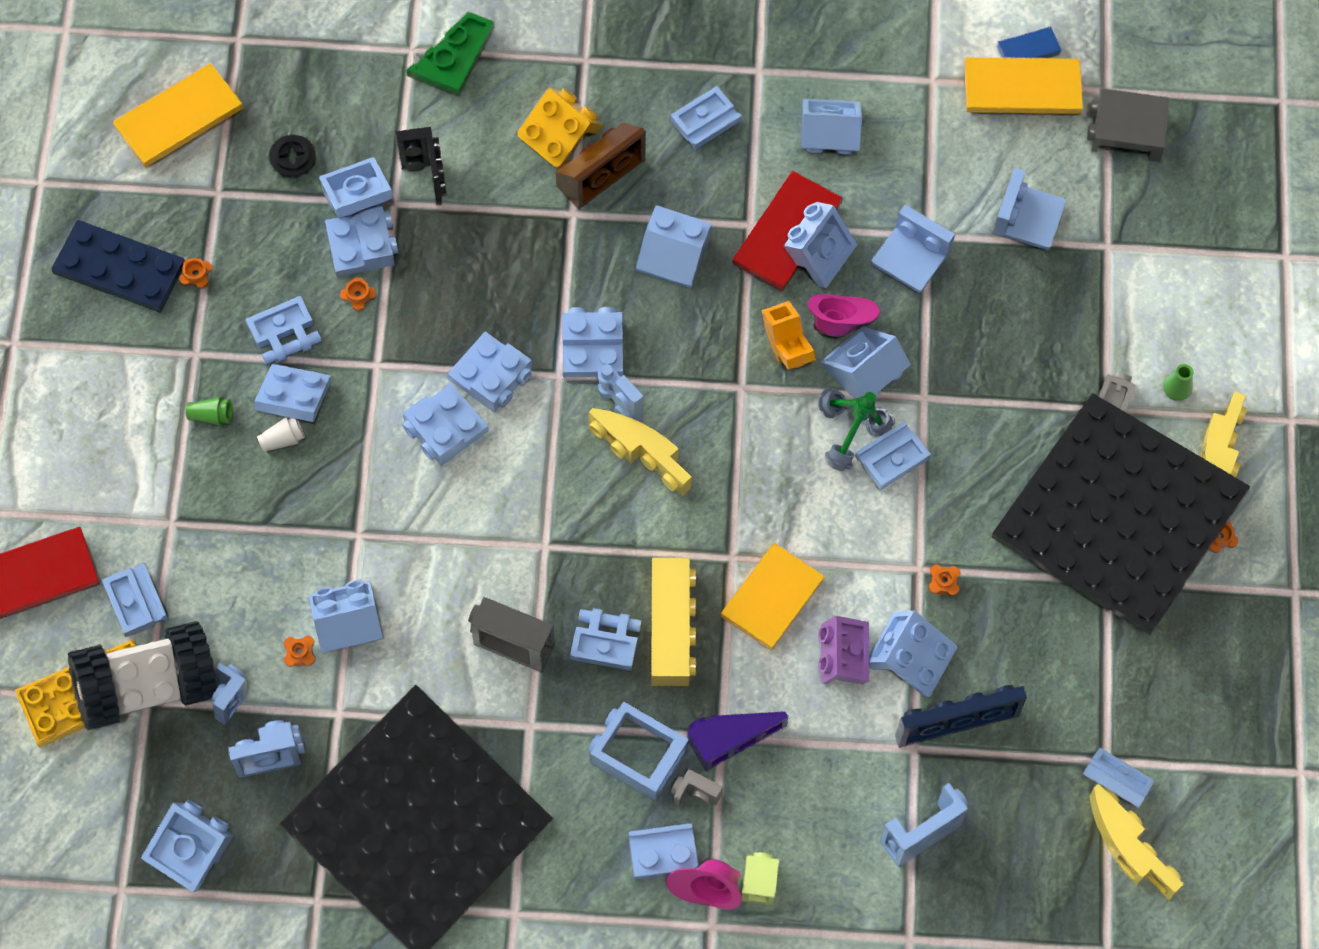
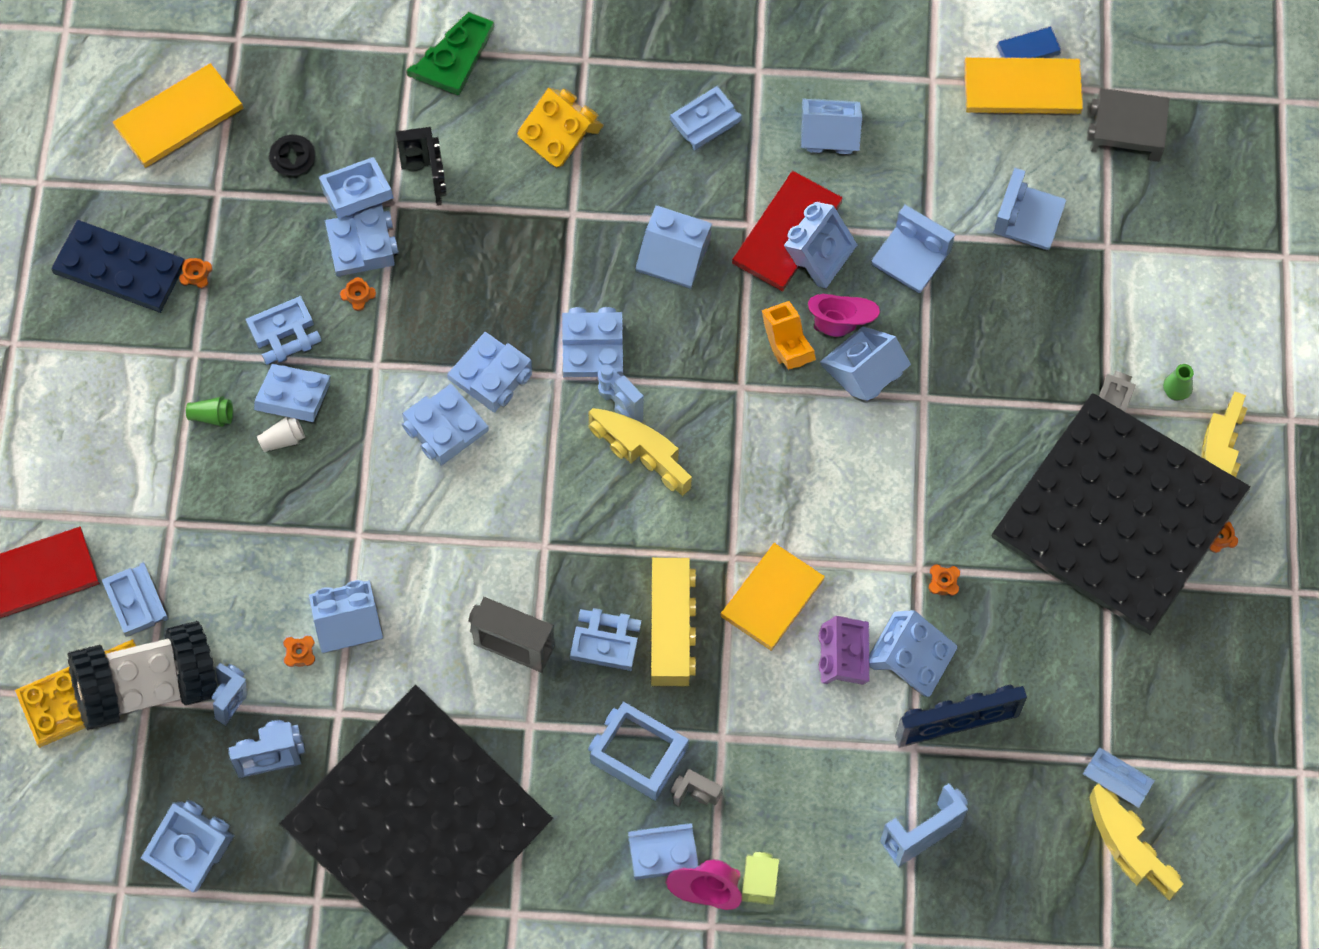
(602, 164): reddish brown slope -> none
(728, 735): dark purple slope -> none
(877, 419): plant -> none
(893, 455): light blue plate -> none

